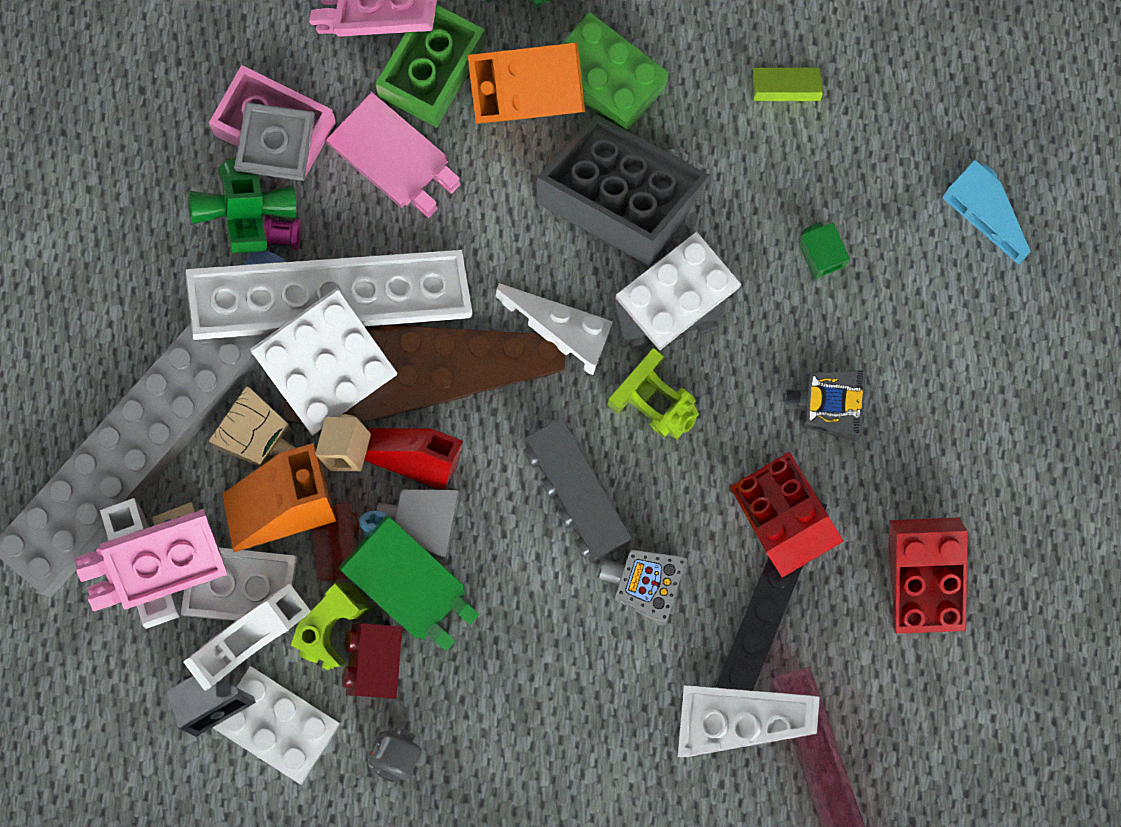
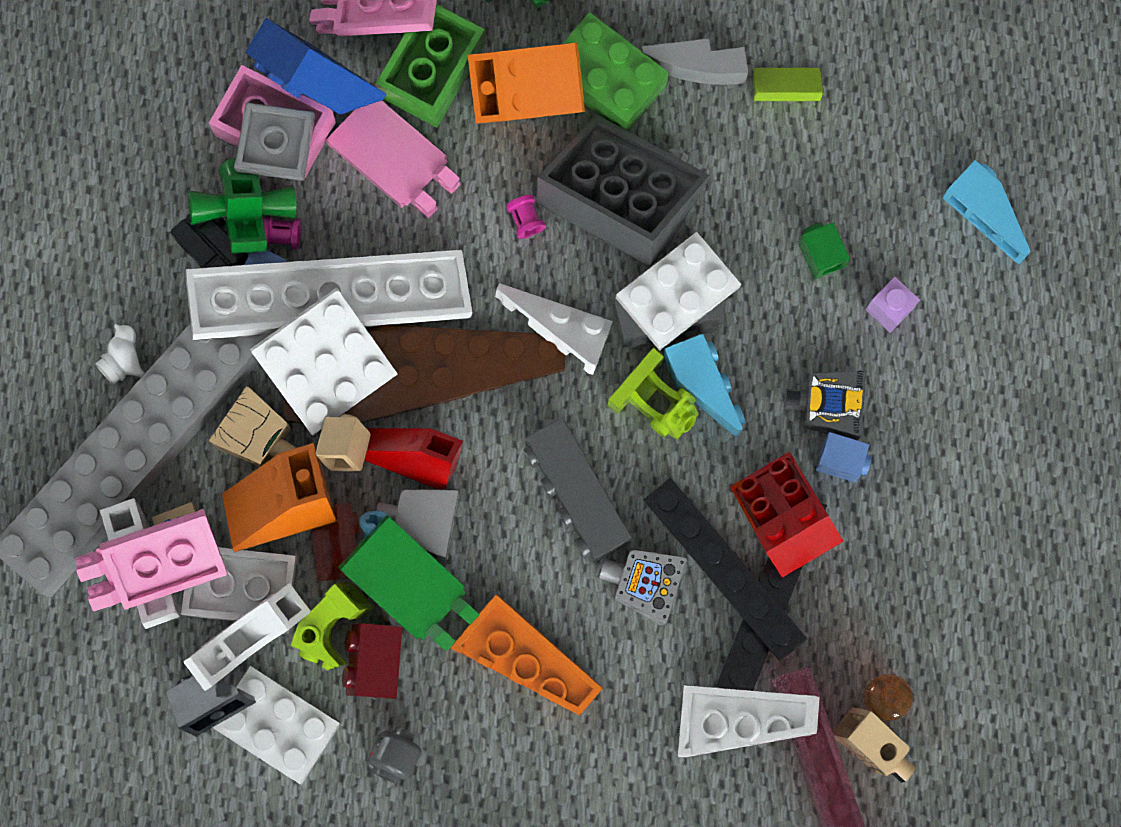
(120, 356): none -> white animal
(207, 243): none -> black brick
(308, 70): none -> blue wedge
(518, 650): none -> orange wing
(525, 216): none -> dark pink bush
(695, 370): none -> medium azure slope
(699, 64): none -> light grey slope
(725, 570): none -> black plate
(844, 457): none -> medium blue brick
(866, 735): none -> tan torso
(875, 695): none -> clear orange head
(892, 304): none -> lavender brick
(928, 574): red slope -> none

